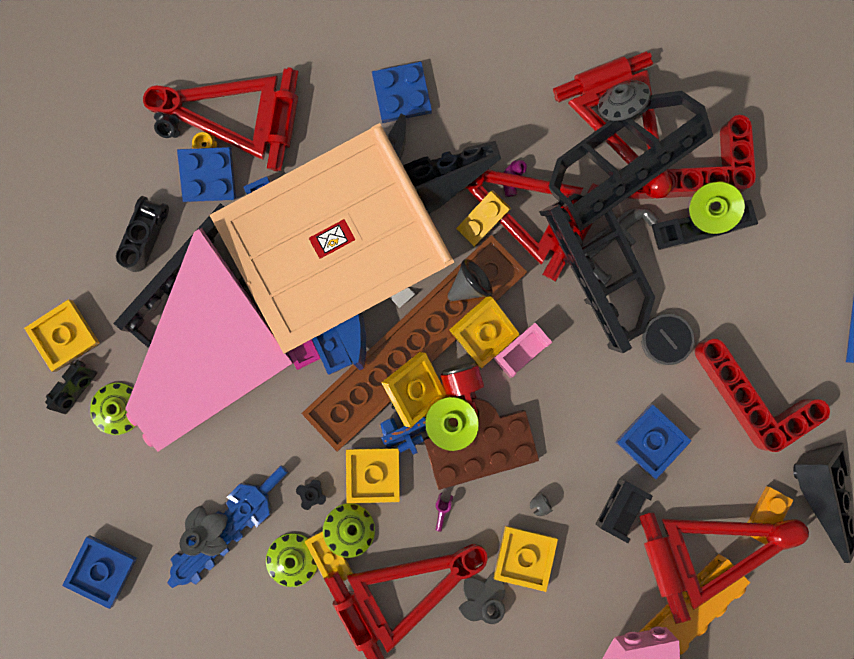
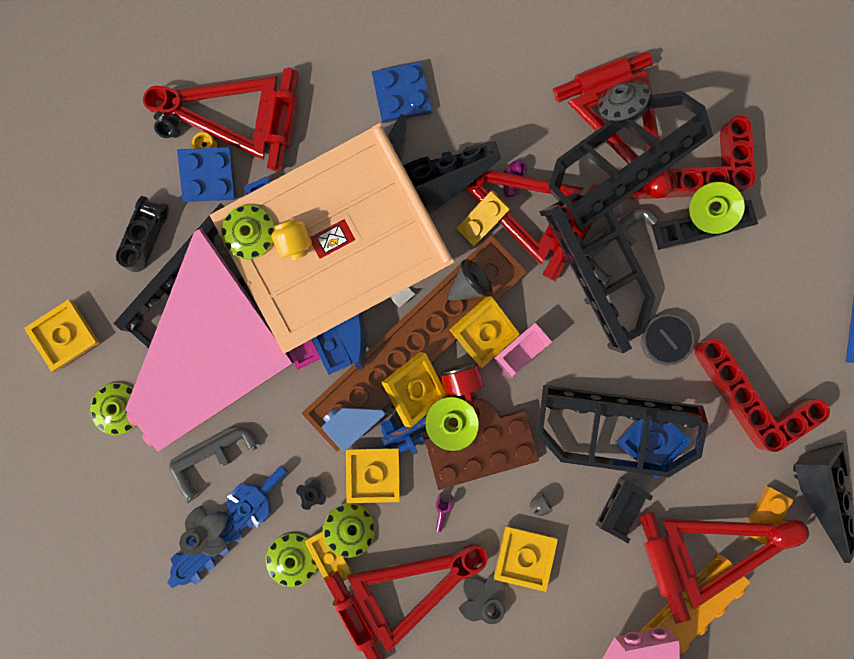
(65, 395): black hinge -> none
(99, 571): blue plate -> none
(204, 450): none -> dark grey piece
(258, 240): none -> lime dish
(291, 239): none -> yellow head
(350, 424): none -> medium blue slope
(632, 408): none -> black plate

